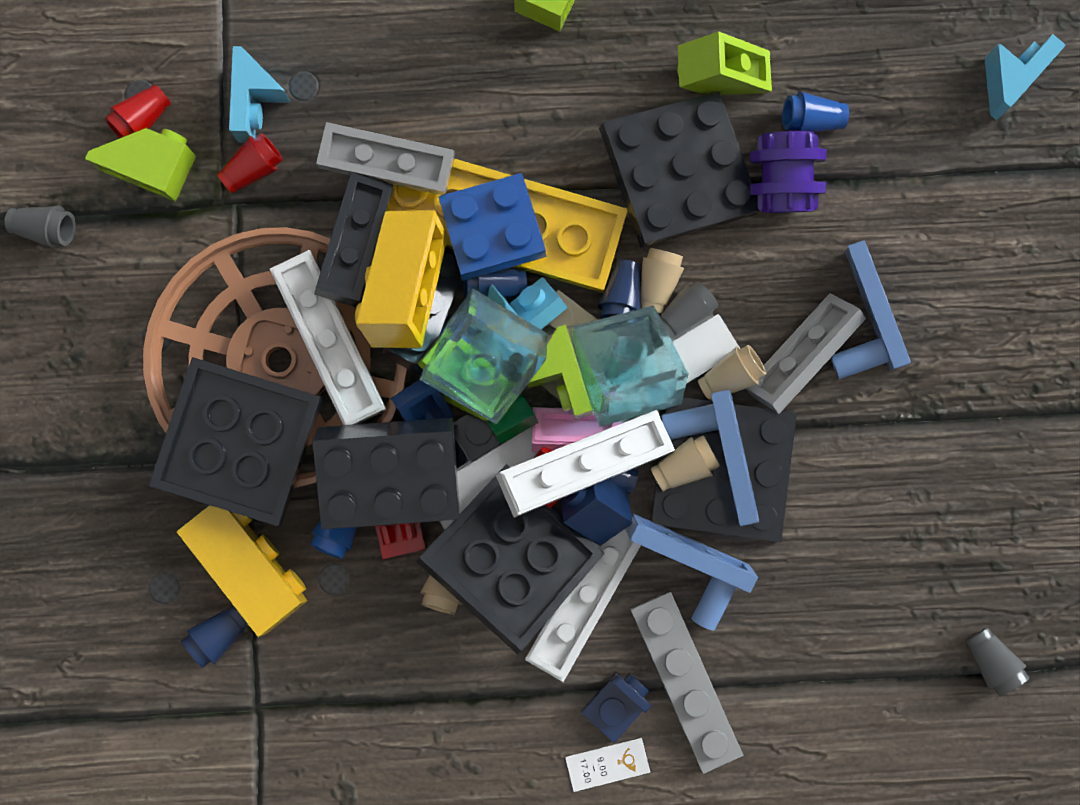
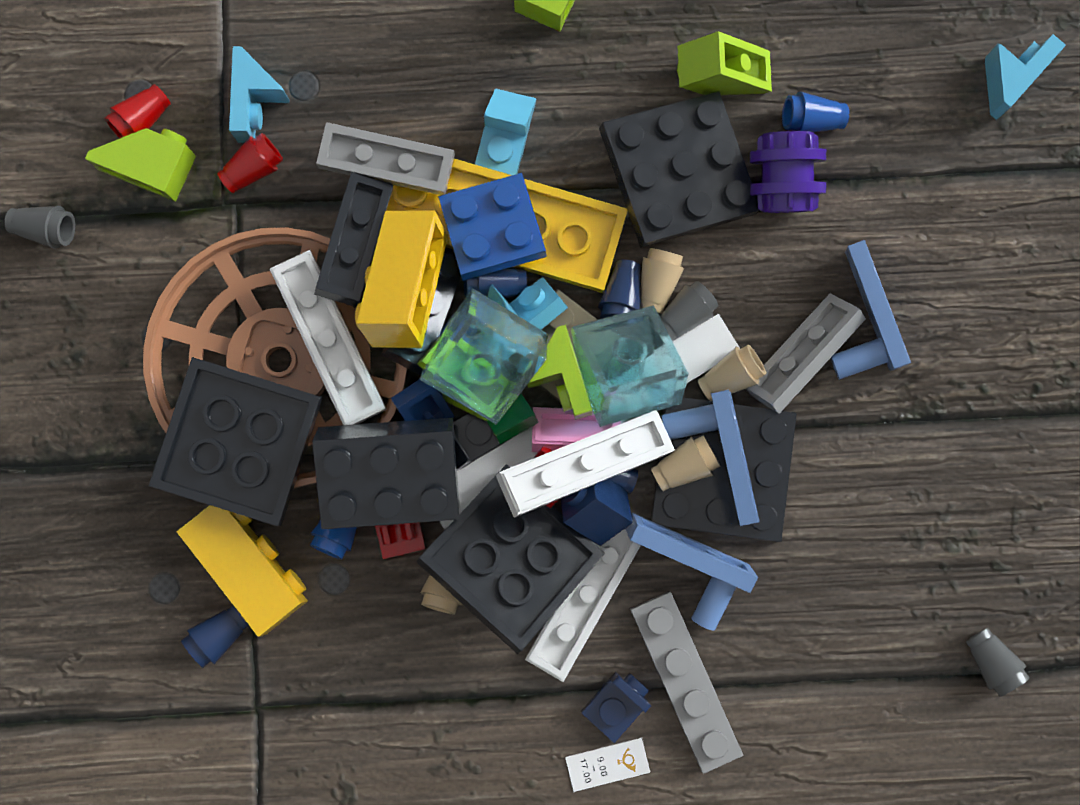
(505, 131): none -> medium azure slope

